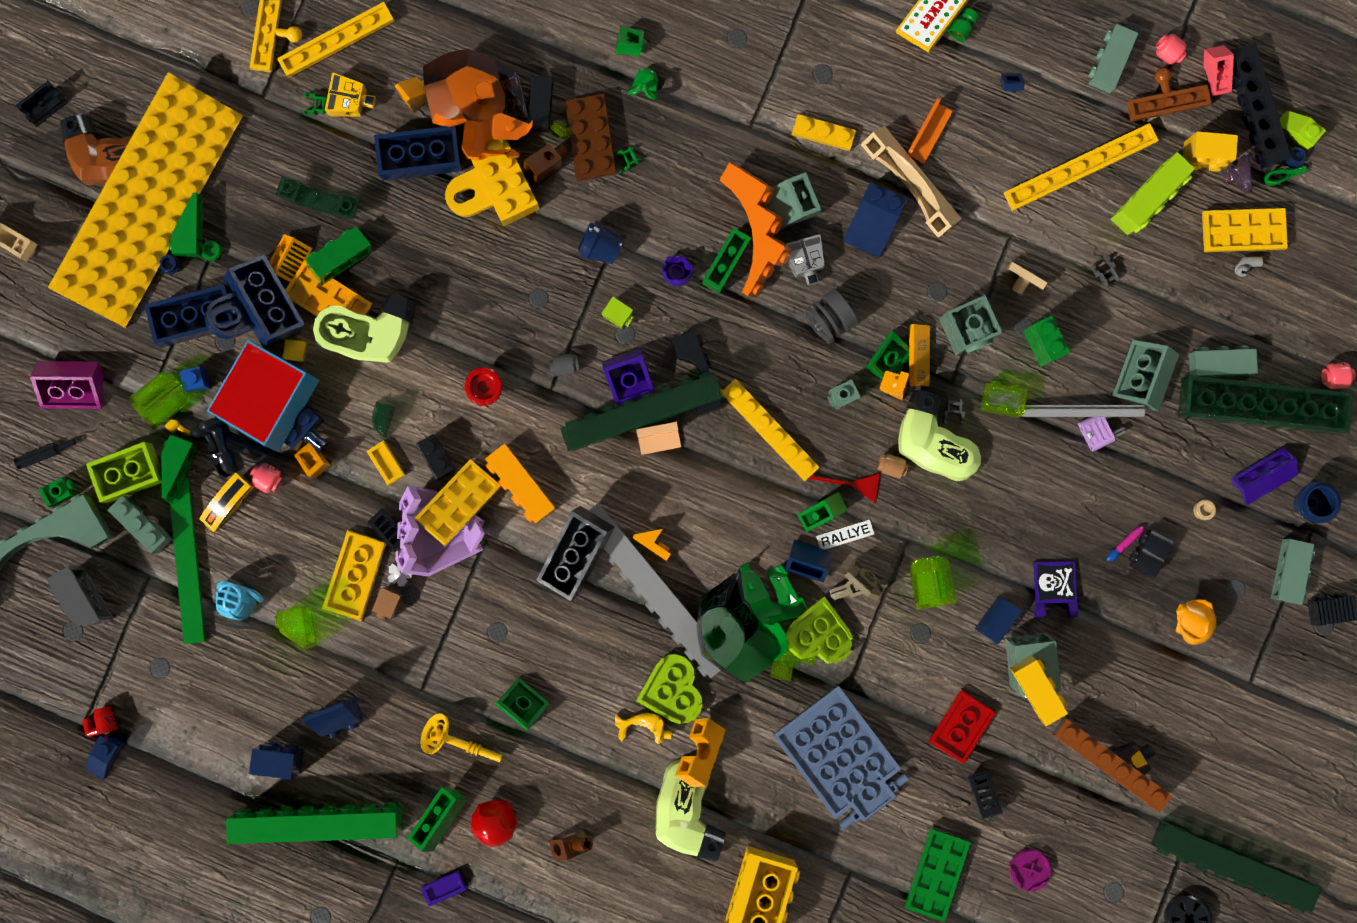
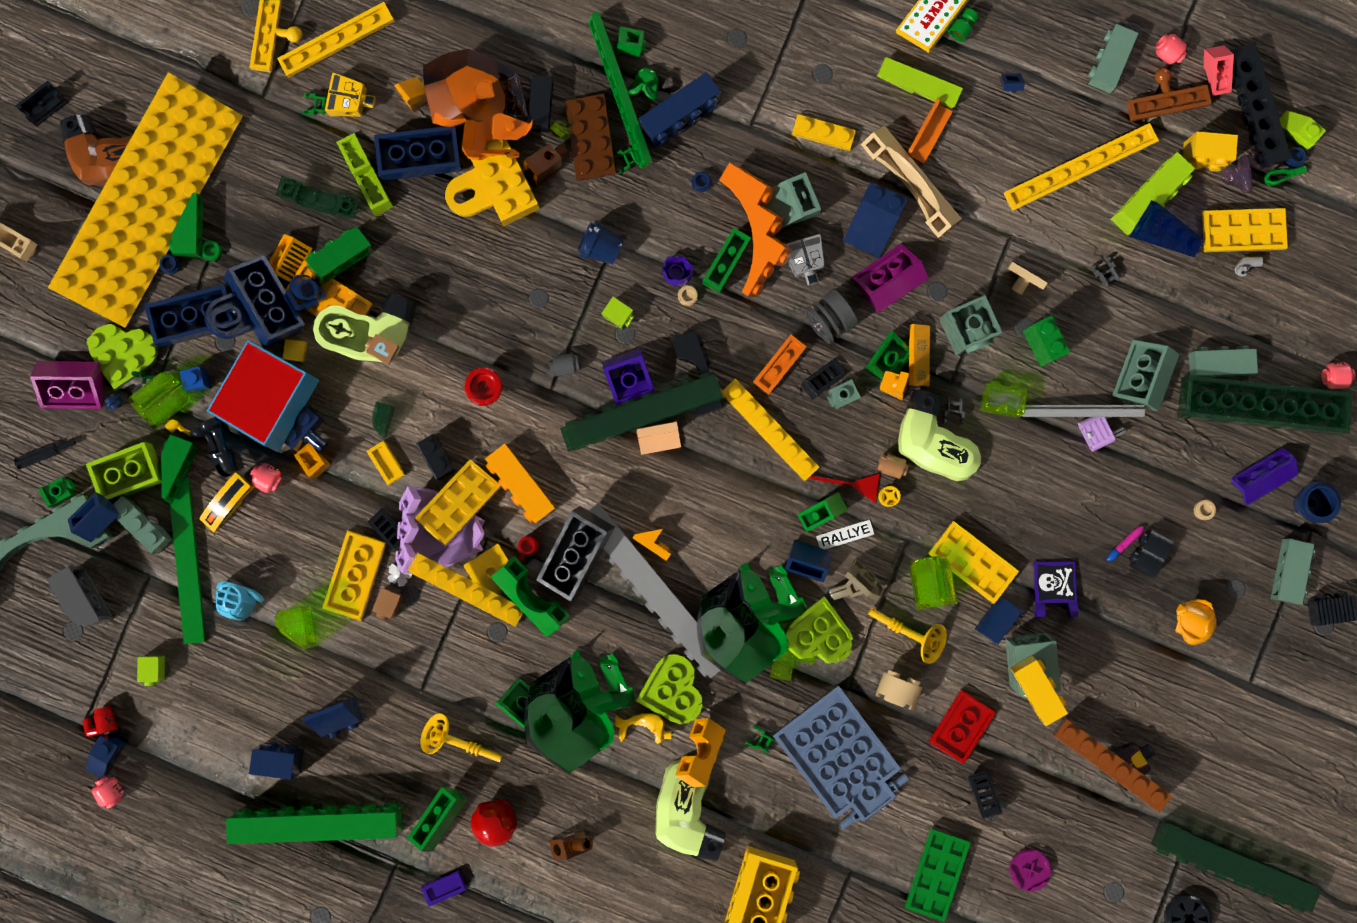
(92, 517): none -> dark blue brick
(107, 791): none -> coral head
(113, 402): none -> dark blue plate
(121, 353): none -> lime plate
(144, 375): none -> dark green plant
(150, 670): none -> lime brick
(305, 289): none -> dark blue piece
(364, 174): none -> lime slope
(381, 349): none -> medium nougat brick
(465, 589): none -> yellow plate
(485, 565): none -> yellow plate
(528, 547): none -> red piece
(545, 615): none -> green arch
(568, 711): none -> green piece
(619, 90): none -> green tile
(680, 110): none -> dark blue brick
(688, 295): none -> tan tile
(701, 182): none -> dark blue plate
(765, 748): none -> green piece
(779, 364): none -> orange plate
(815, 392): none -> black slope
(889, 493): none -> yellow wheel
(890, 277): none -> magenta slope
(899, 690): none -> tan brick
(919, 82): none -> lime slope
(926, 641): none -> yellow dish
(974, 562): none -> yellow plate
(1167, 231): none -> clear blue wing

